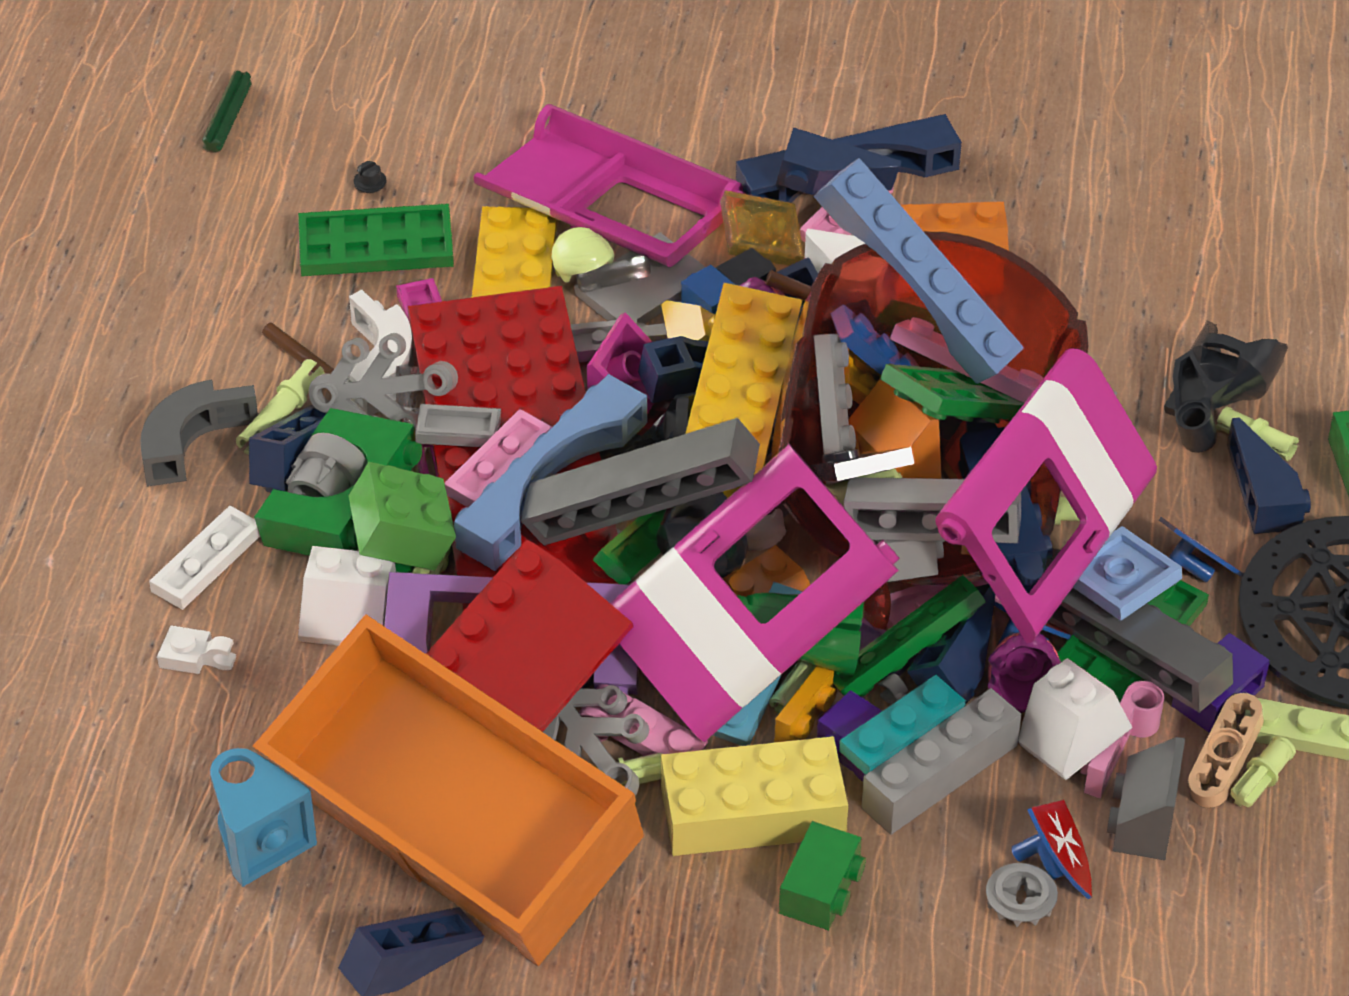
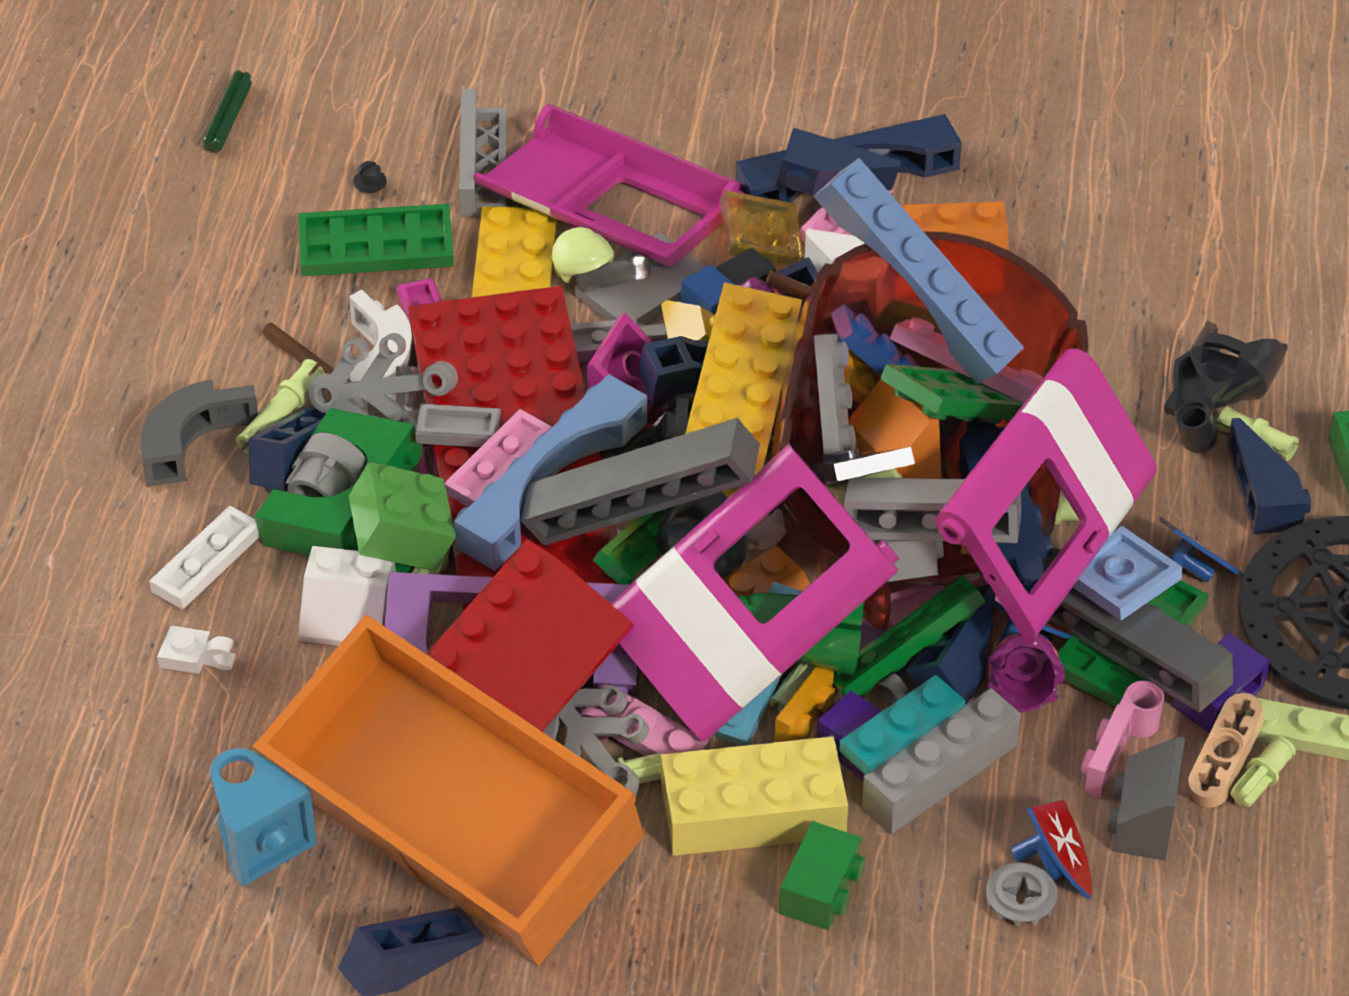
(470, 154): none -> light grey fence
(1071, 719): white slope -> none

